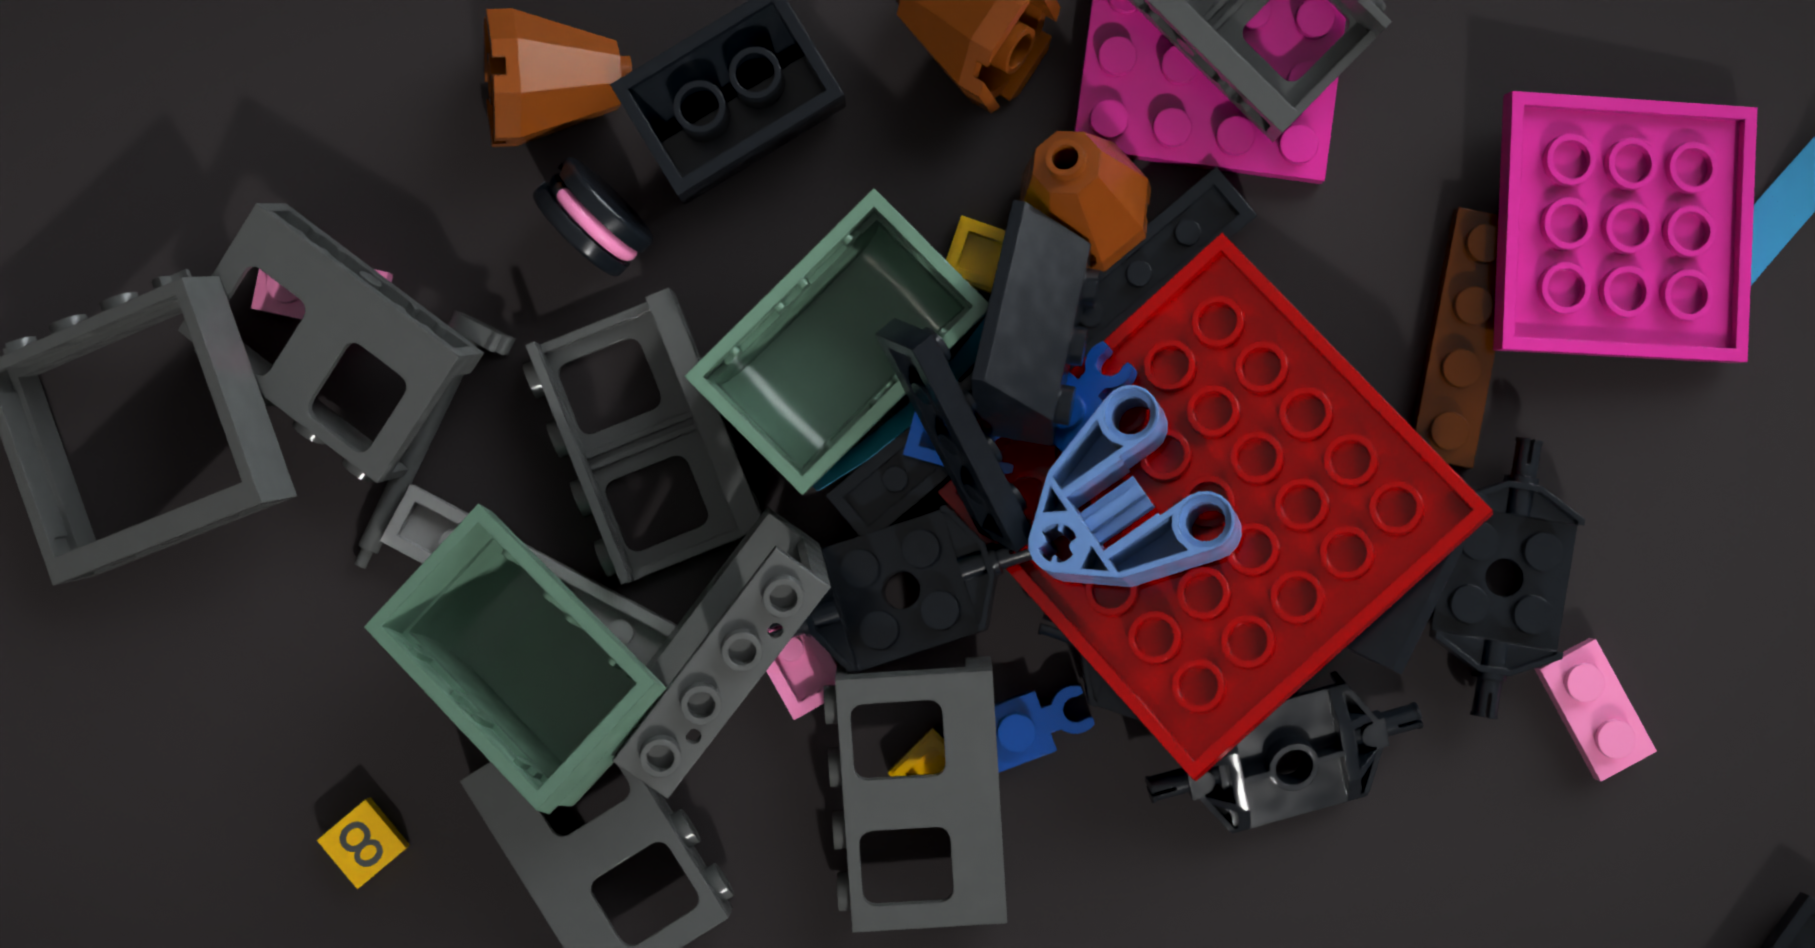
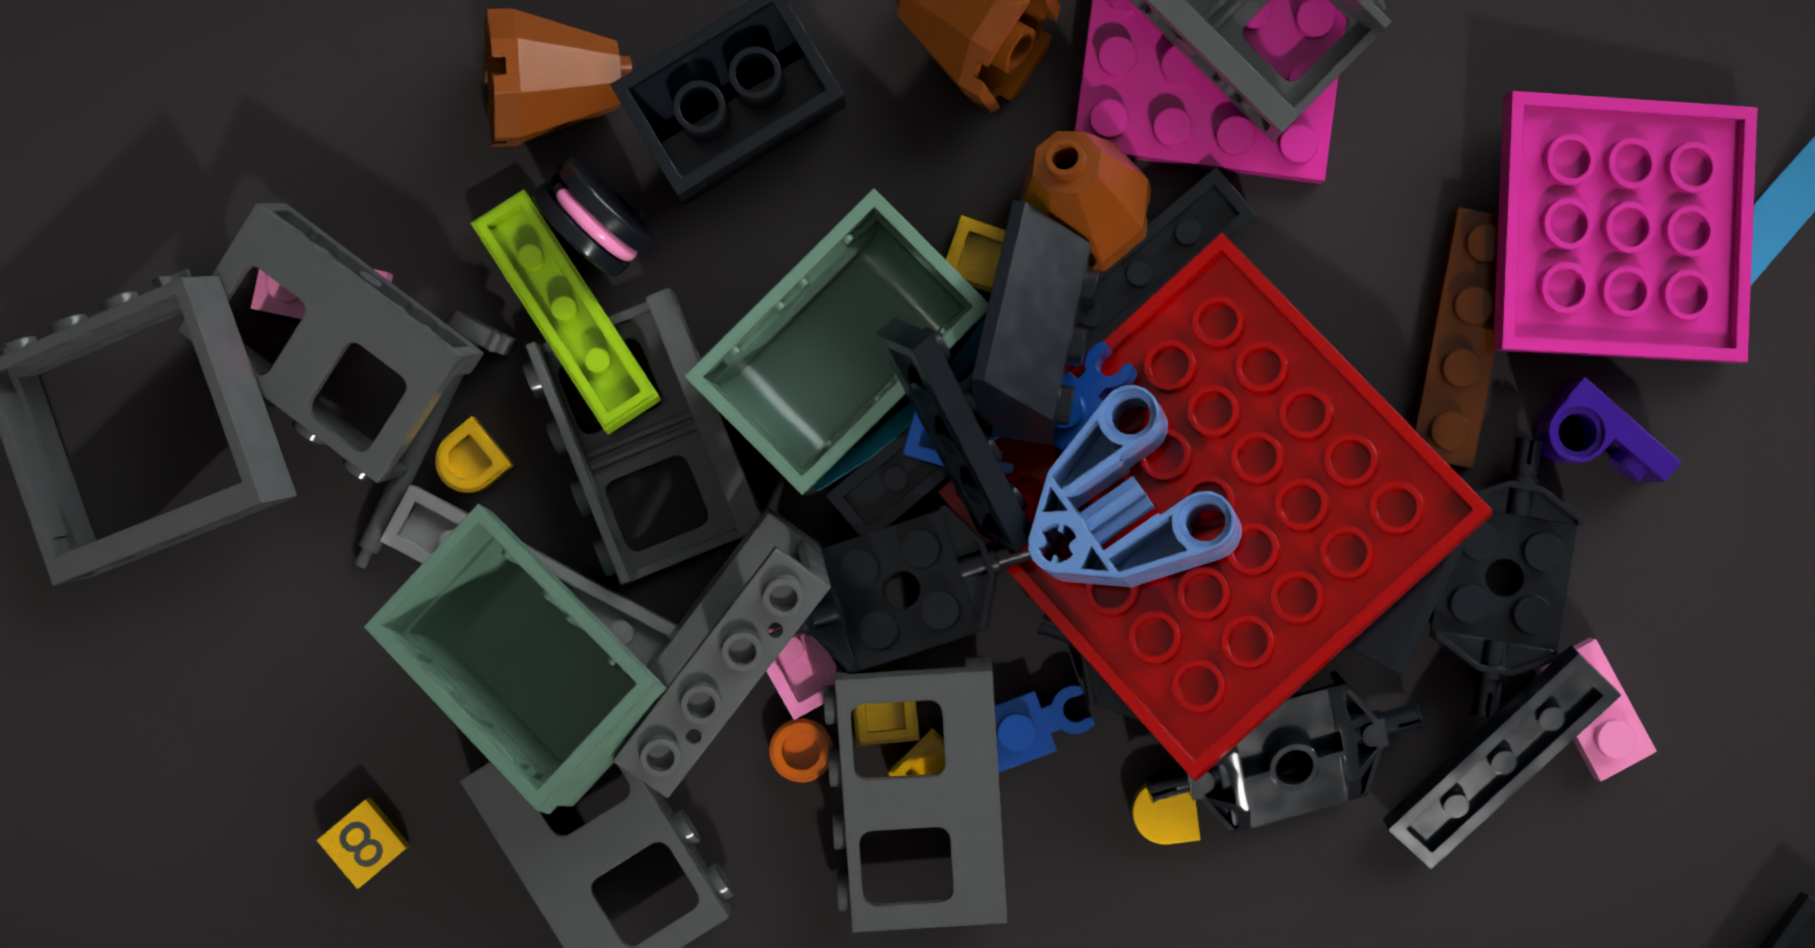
(471, 458): none -> yellow tile
(566, 312): none -> lime tile
(800, 749): none -> orange tile
(885, 723): none -> yellow tile
(1167, 820): none -> yellow tile
(1501, 757): none -> black plate
(1604, 426): none -> dark purple plate

